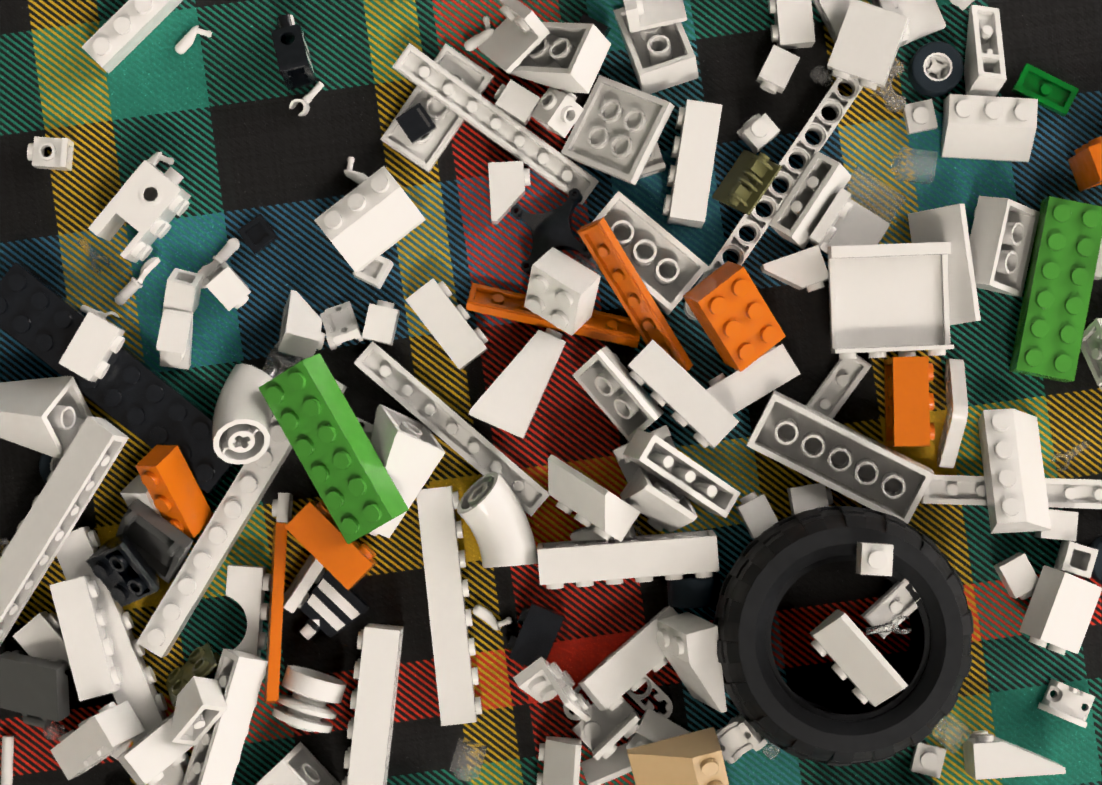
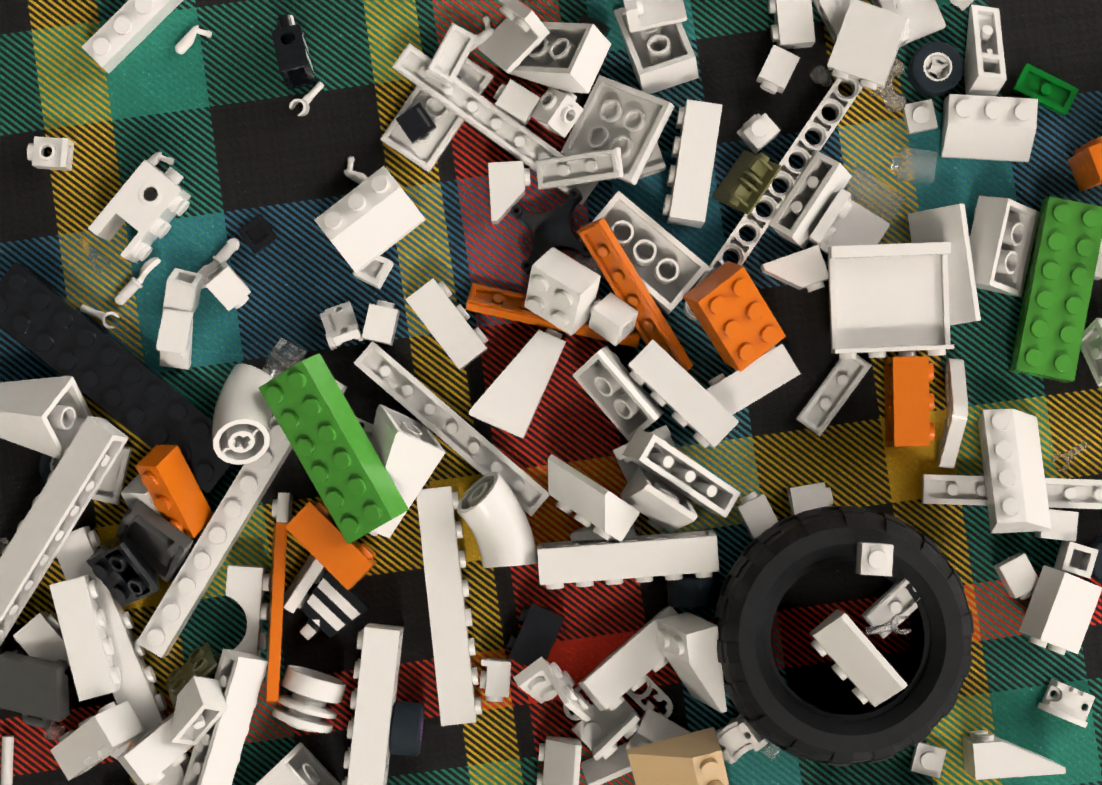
(93, 347): white brick -> none
(114, 480): none -> white tile
(300, 328): white slope -> none
(406, 728): none -> black wheel
(451, 55): none -> white tile
(467, 760): clear brick -> none
(487, 616): white piece -> none
(496, 678): none -> white brick
(579, 168): none -> white tile
(612, 318): none -> white brick
(840, 457): white brick -> none
(951, 733): clear brick -> none

